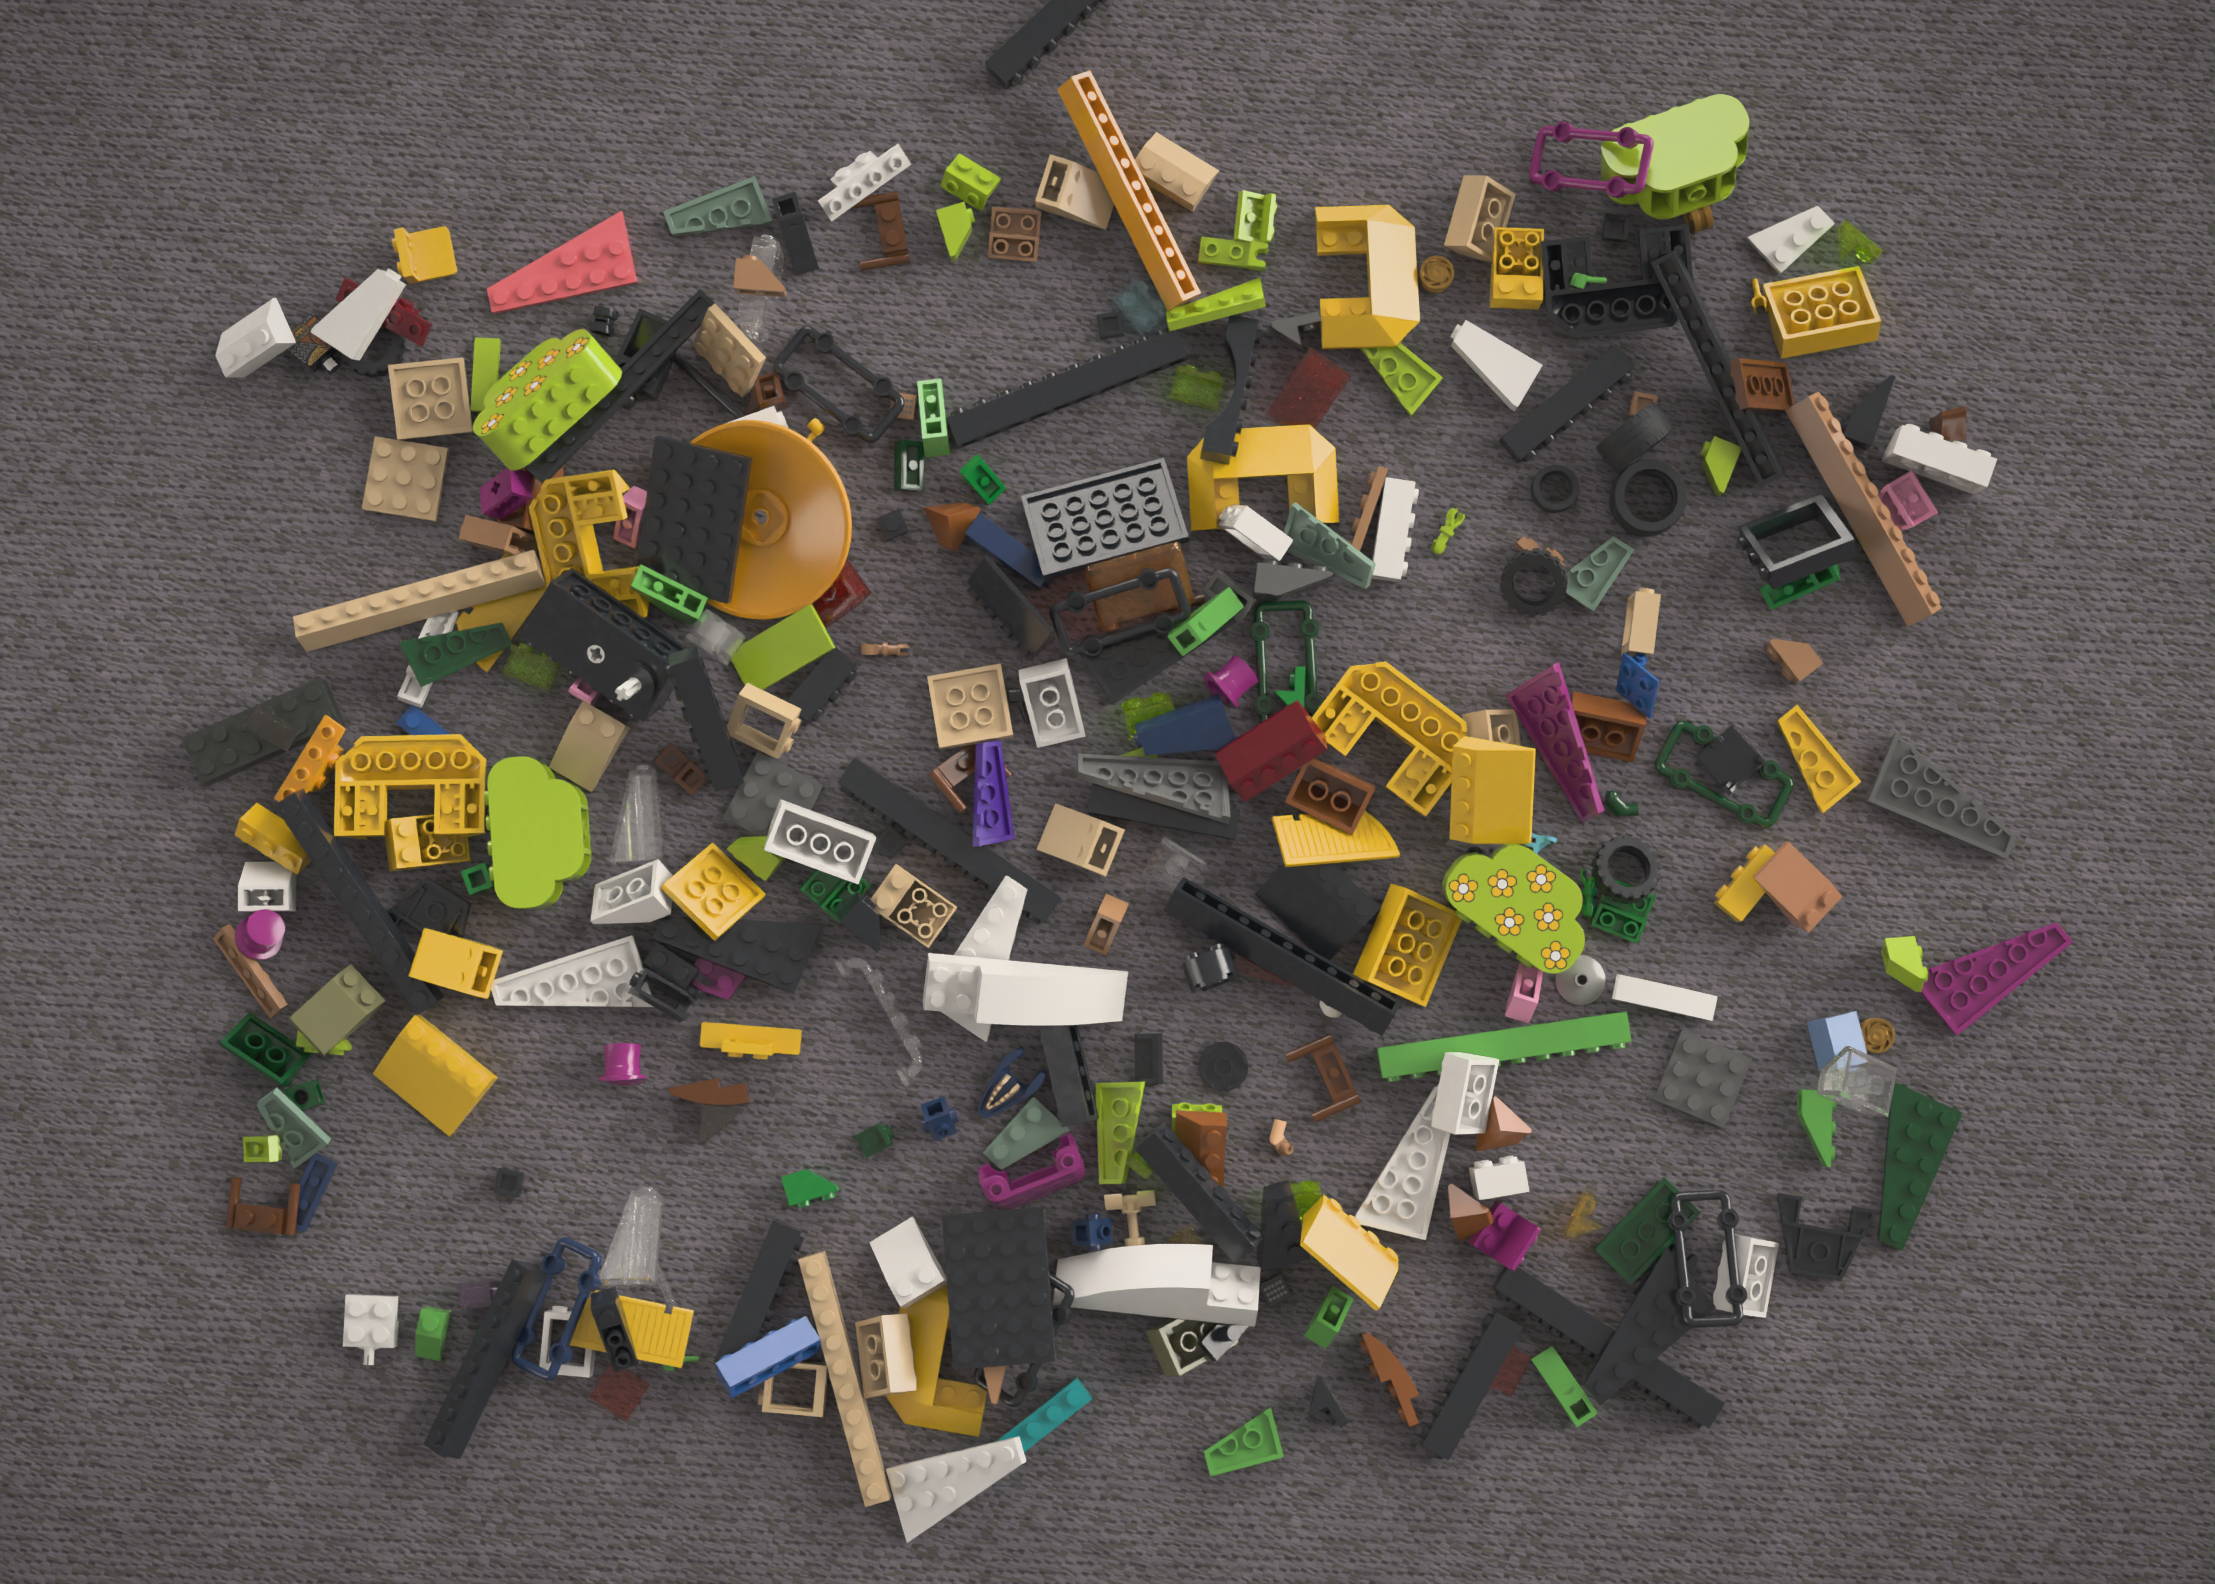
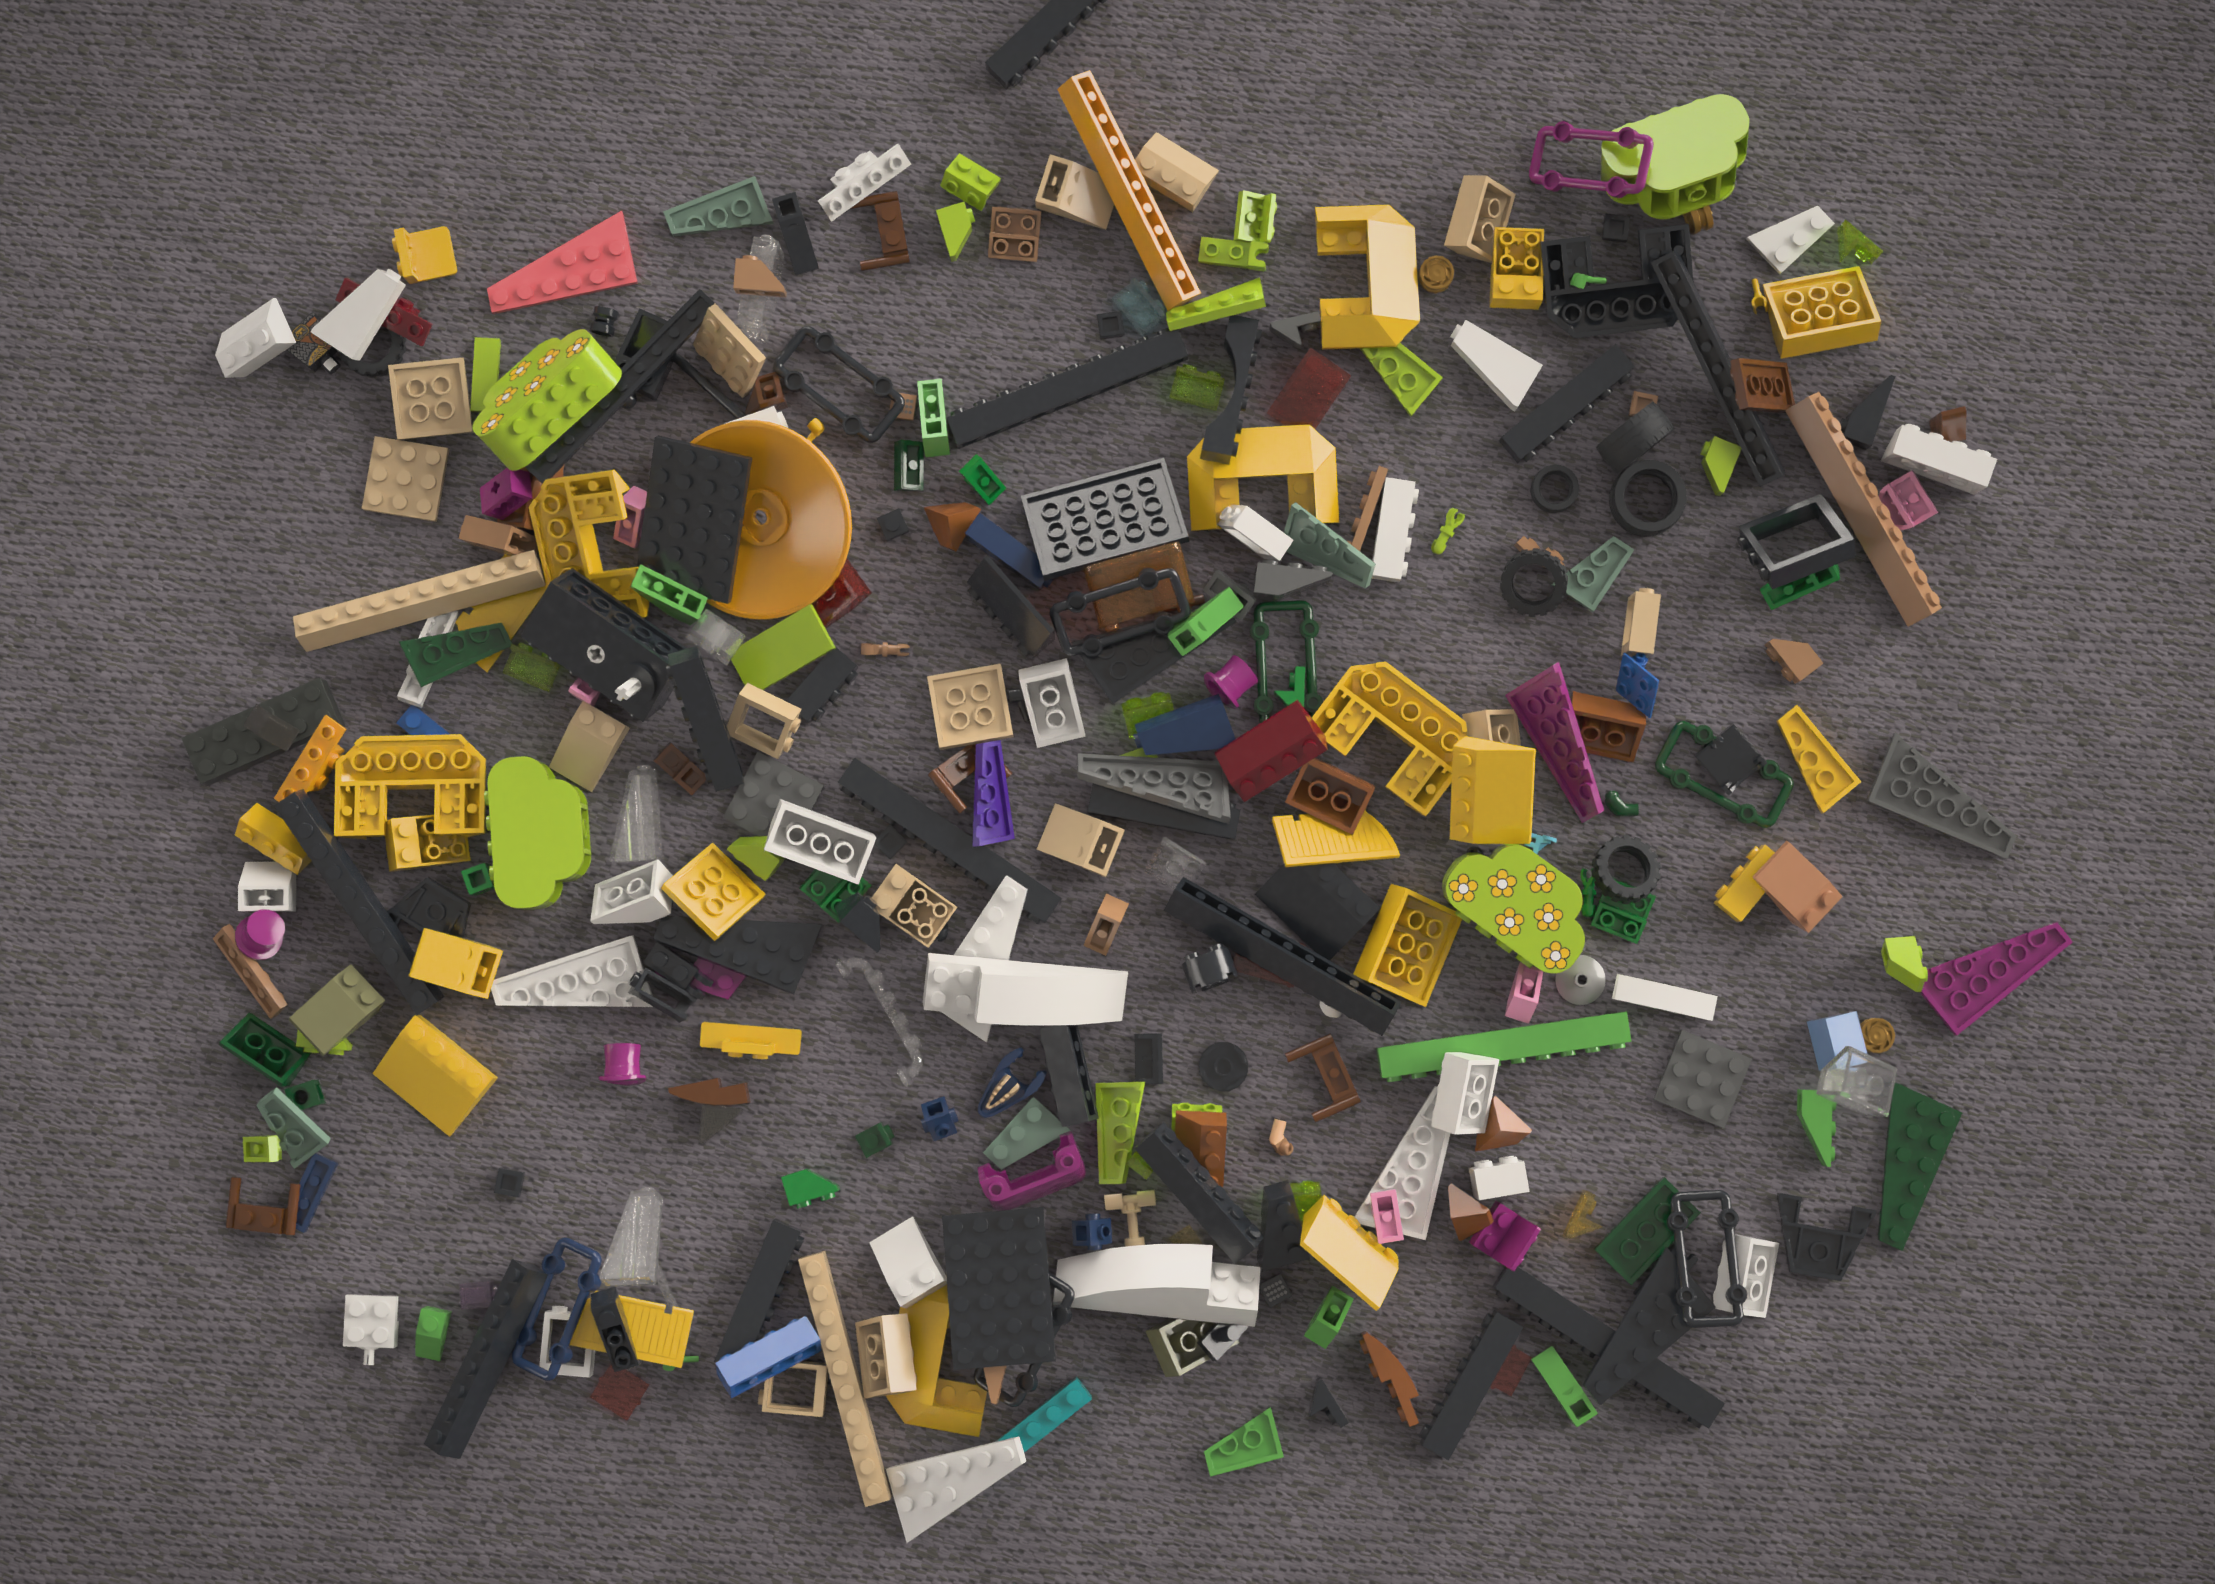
(1386, 1216): none -> bright pink slope

